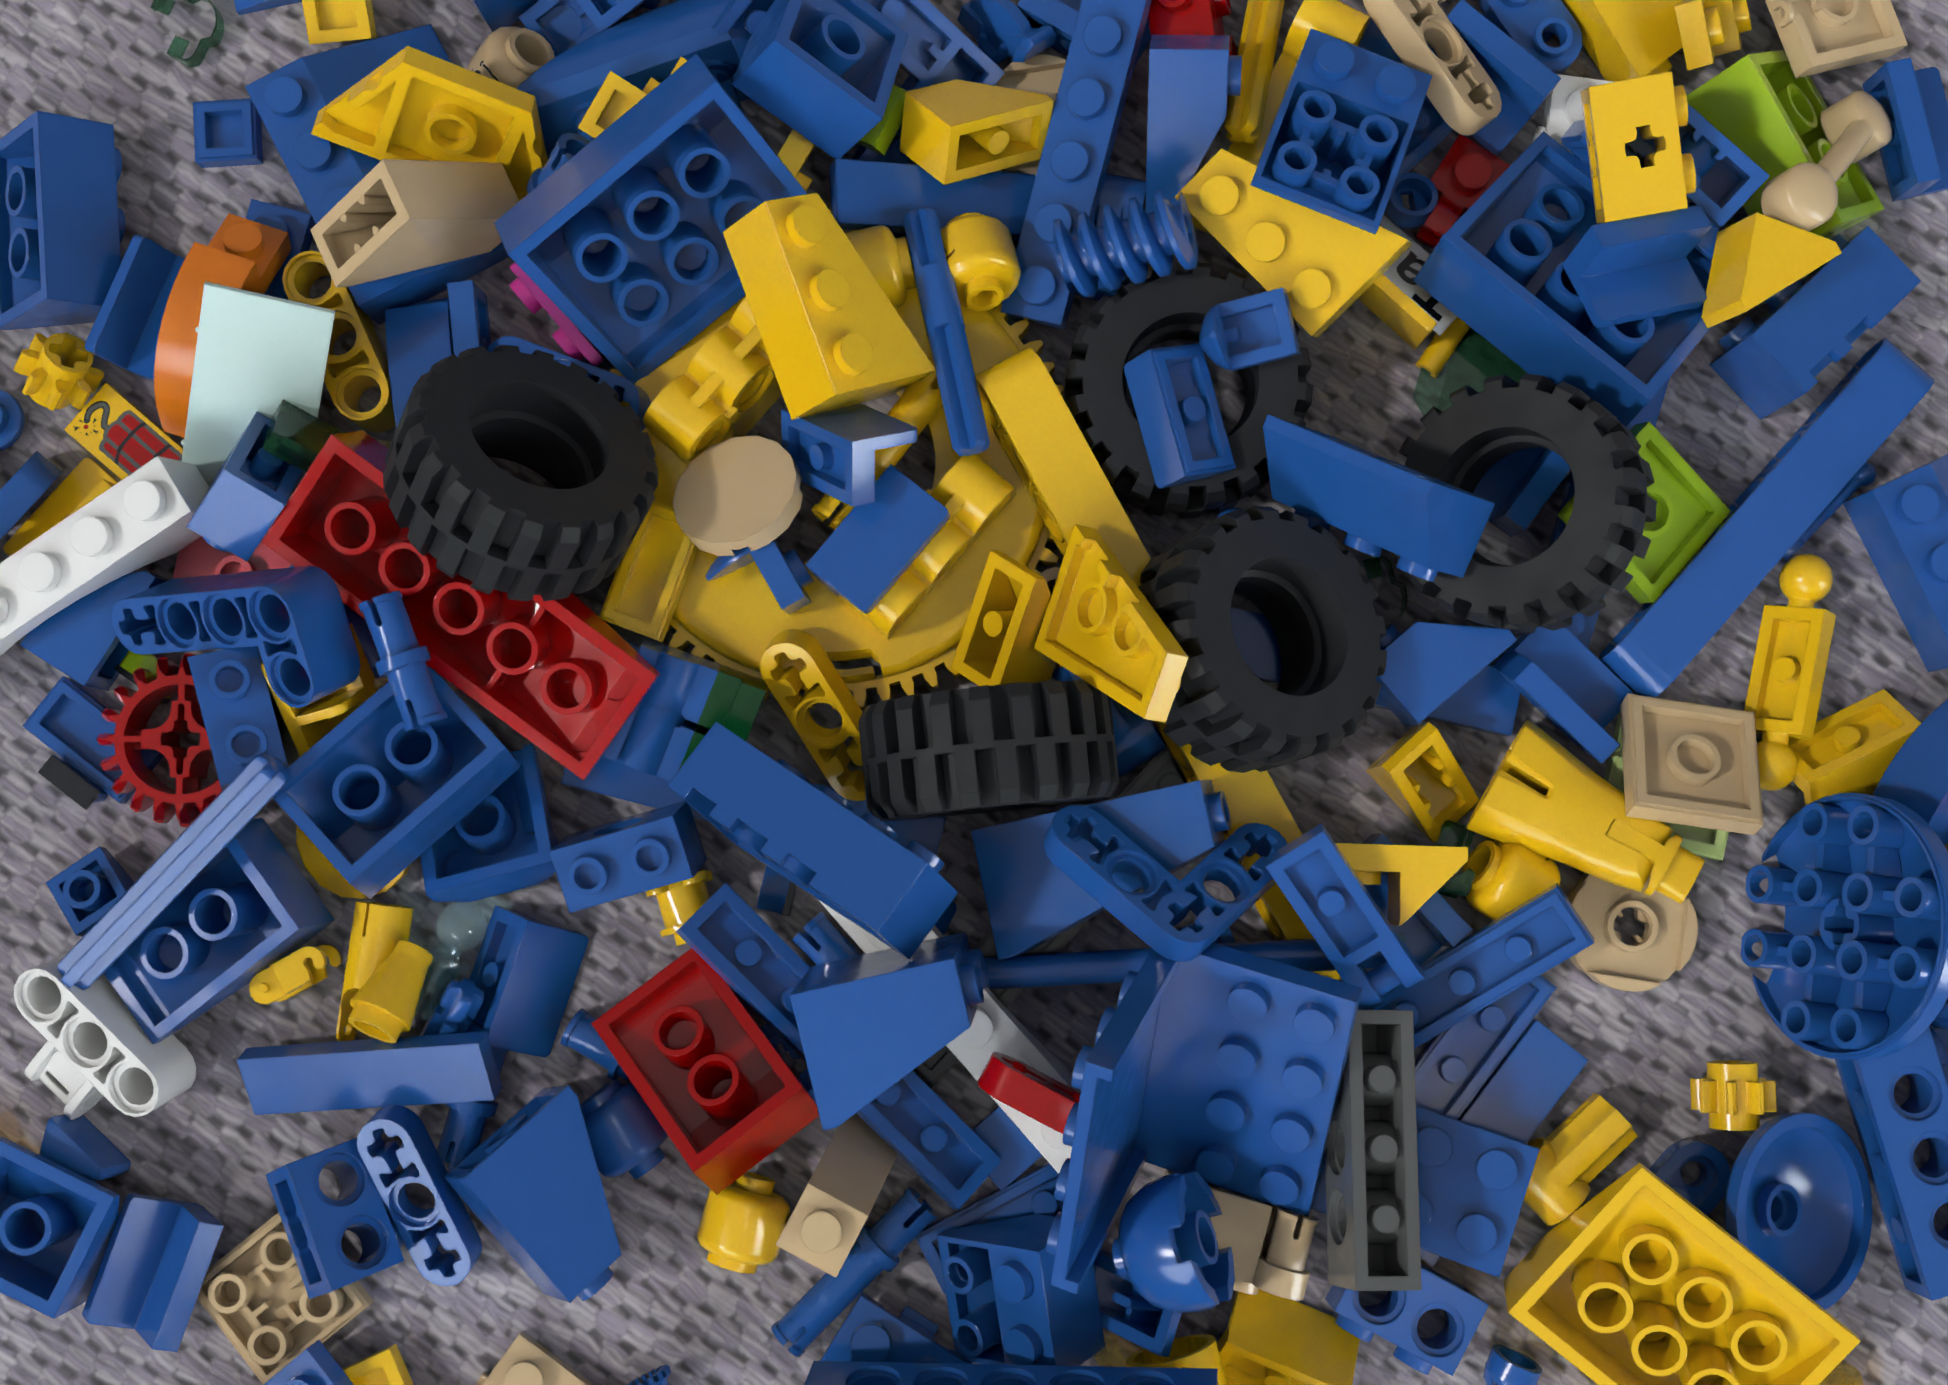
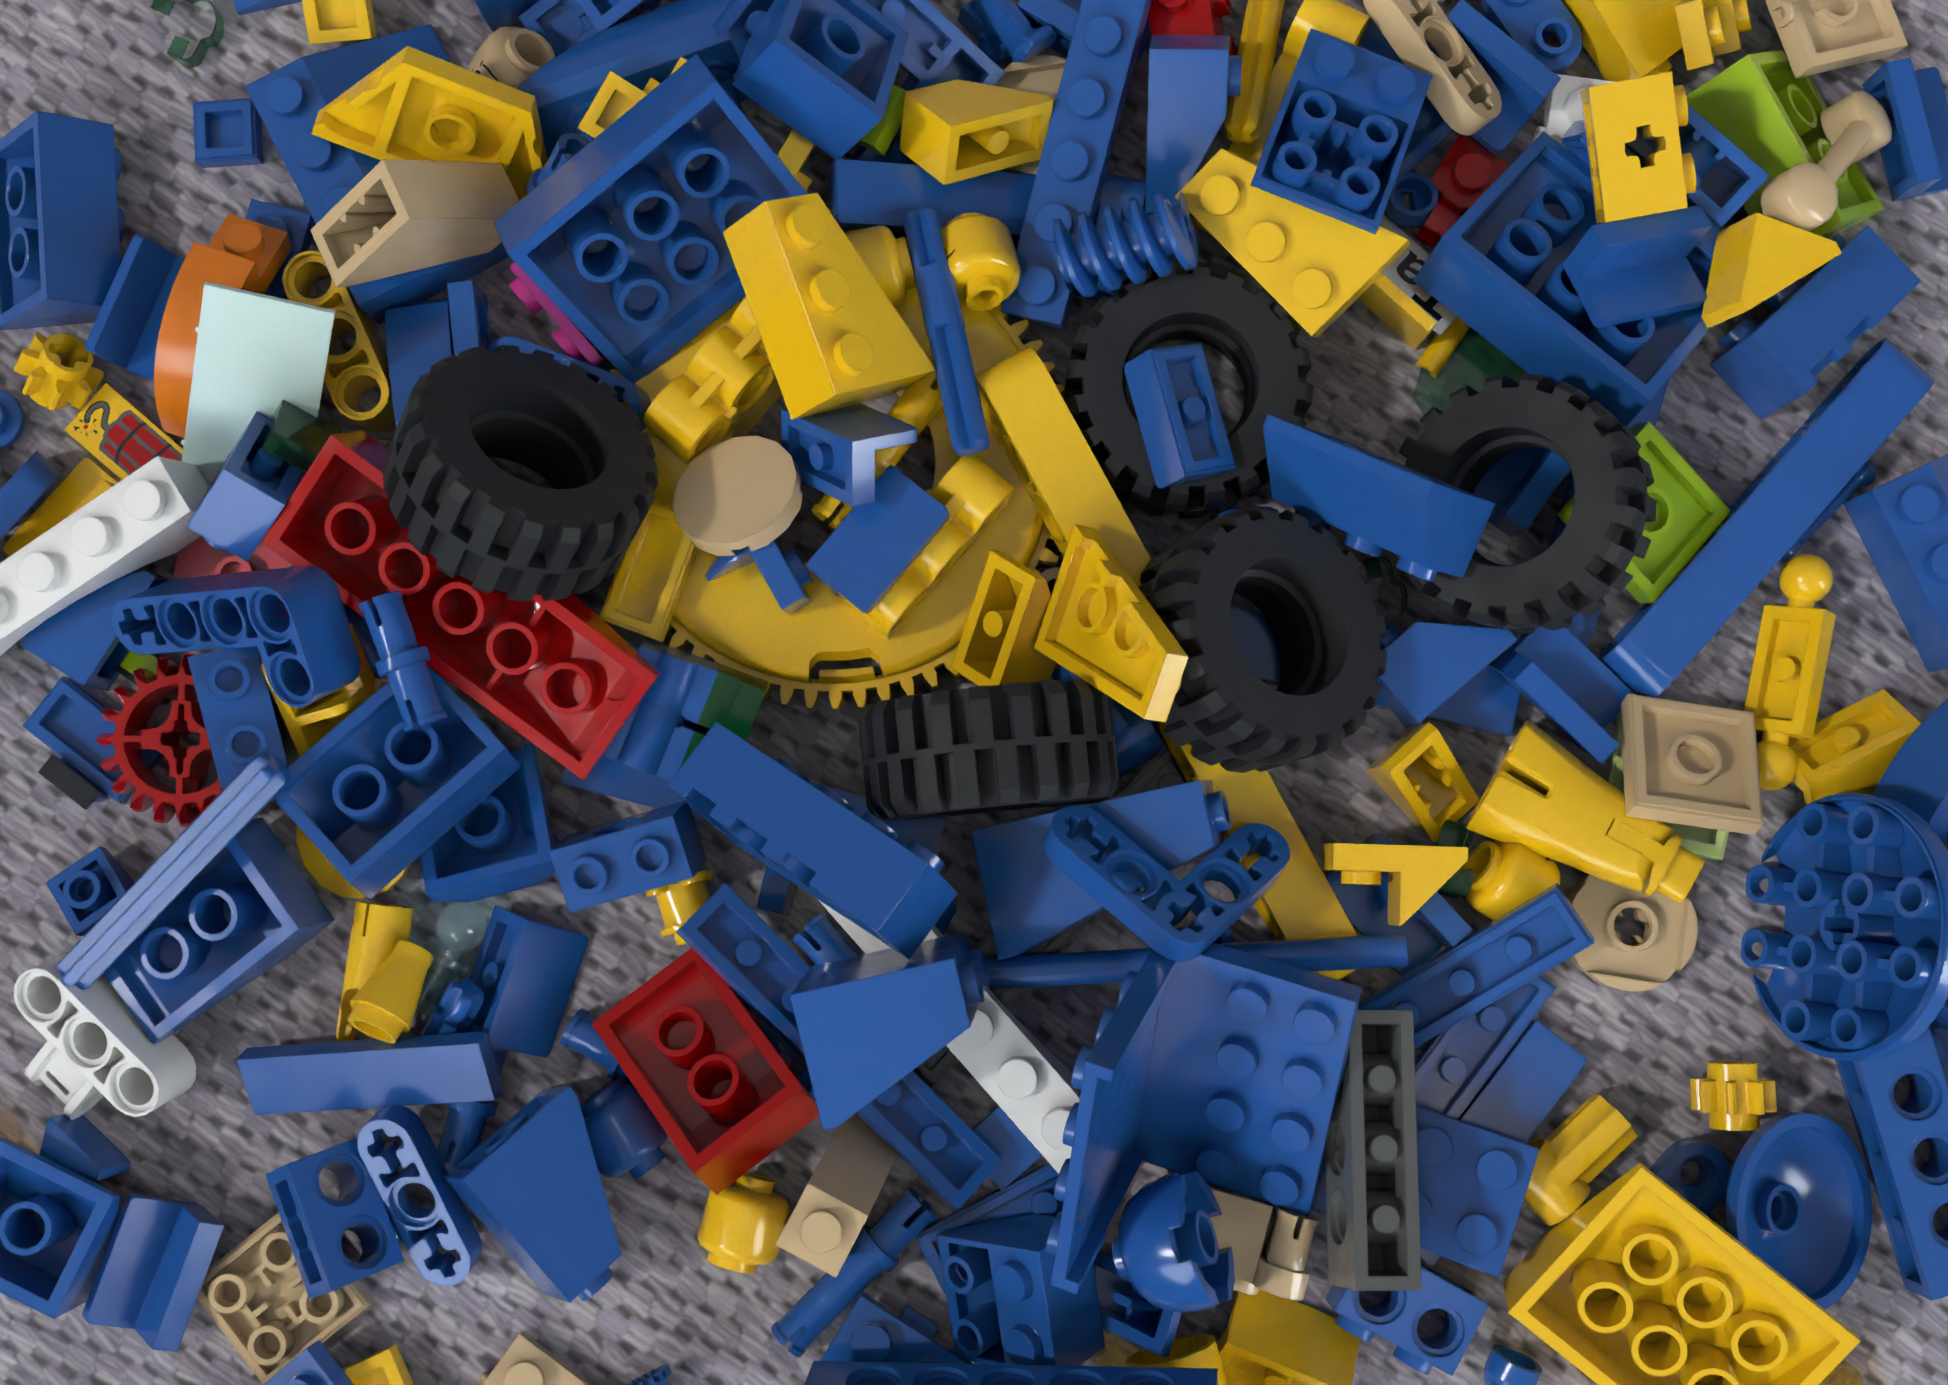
(293, 974): yellow piece -> none
(824, 744): yellow beam -> none
(1028, 1090): red beam -> none
(1250, 331): blue plate -> none
(1342, 915): blue plate -> none

